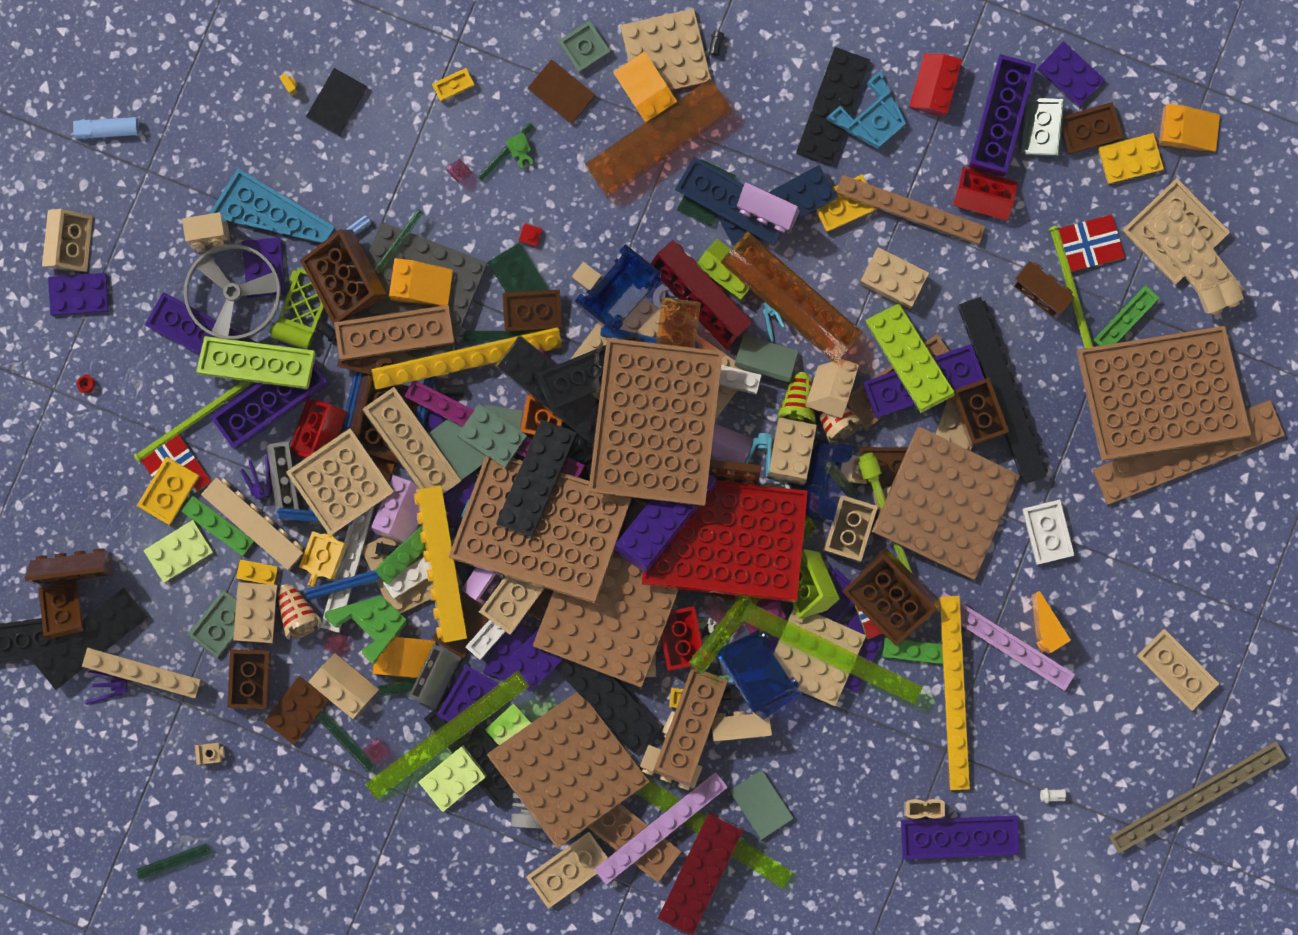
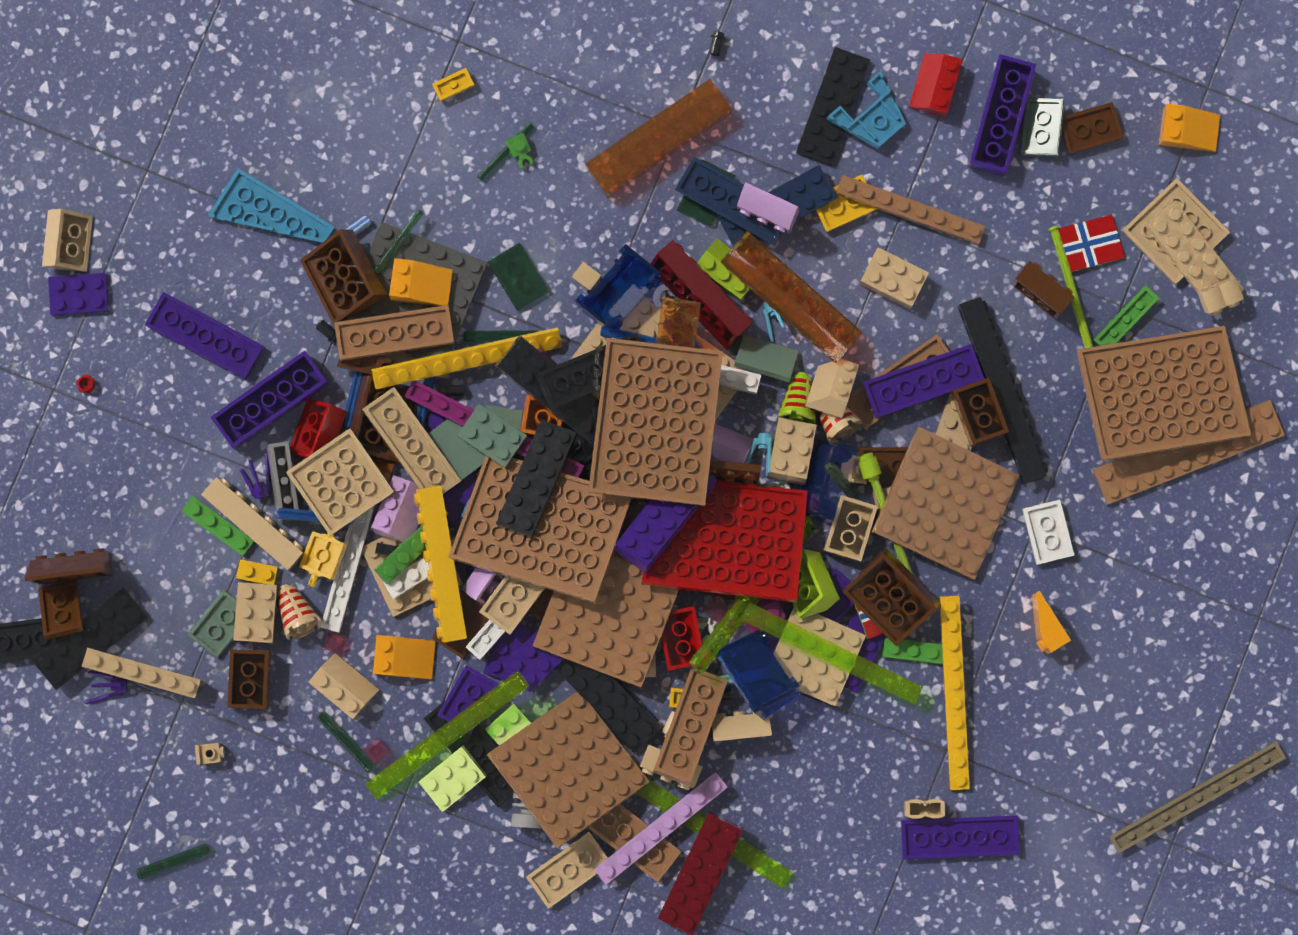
(105, 127): light blue piece -> none
(168, 490): yellow tile -> none
(175, 448): flag -> none
(178, 551): yellowish green plate -> none
(206, 231): tan brick -> none
(232, 292): light grey piece -> none
(256, 362): lime plate -> none
(257, 267): dark purple plate -> none
(289, 83): yellow plate -> none
(289, 330): lime piece -> none
(296, 710): reddish brown plate -> none
(336, 101): black tile -> none
(342, 585): blue axle -> none
(376, 618): bright green wing -> none
(396, 687): clear green pin -> none
(434, 676): dark grey brick -> none
(459, 171): clear pink plate -> none
(530, 235): red plate -> none
(532, 310): reddish brown plate -> none
(561, 91): reddish brown tile -> none
(584, 46): sand green plate -> none
(645, 86): light orange slope -> none
(671, 45): tan plate -> none
(761, 804): sand green tile -> none
(909, 358): lime plate -> none
(985, 193): red slope -> none
(1014, 647): lavender plate -> none
(1052, 795): white pin -> none
(1070, 74): dark purple plate -> none
(1130, 158): yellow plate -> none
(1177, 669): tan plate -> none

